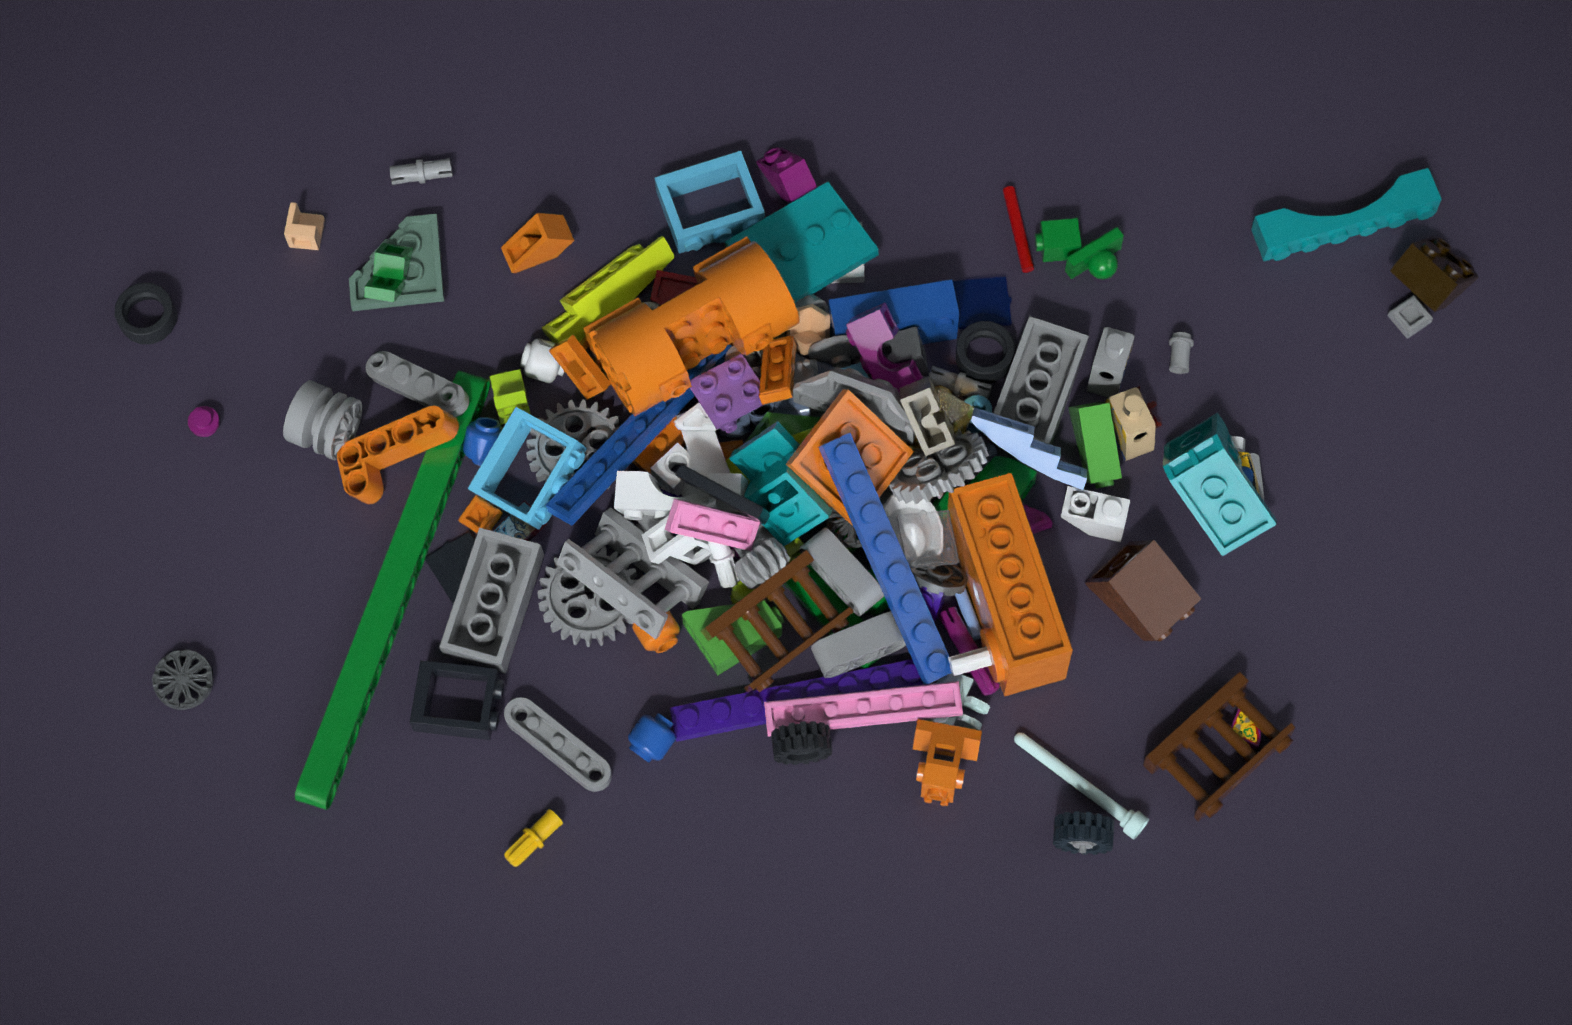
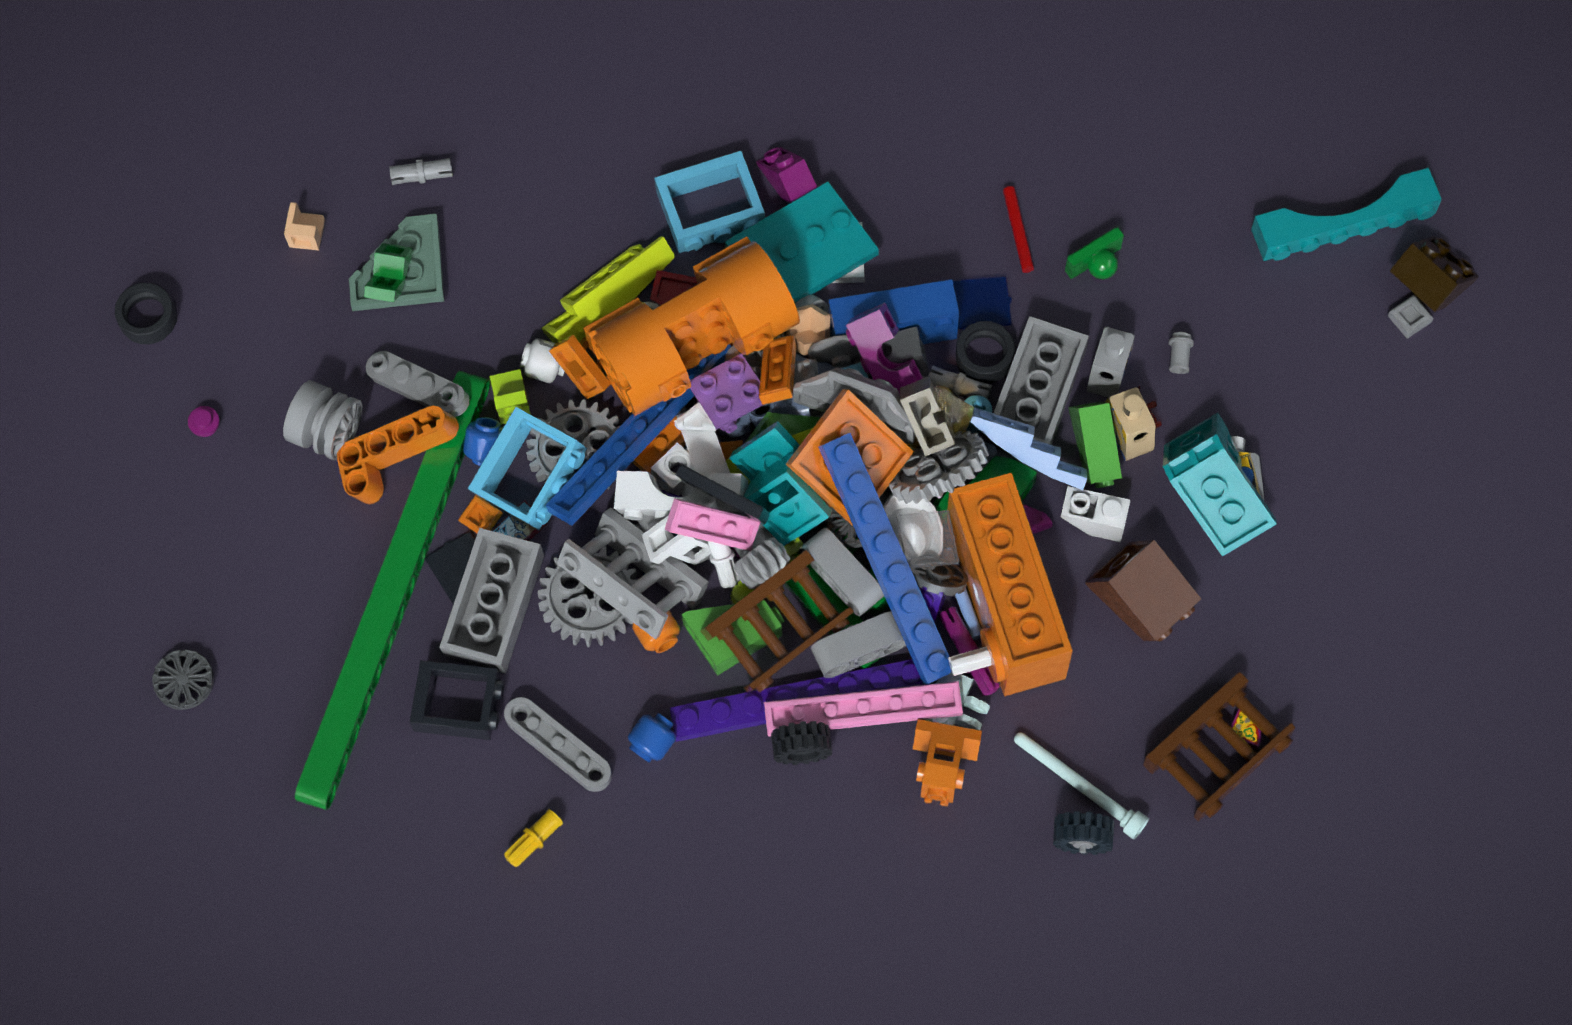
(537, 242): orange slope -> none
(1058, 239): green brick -> none

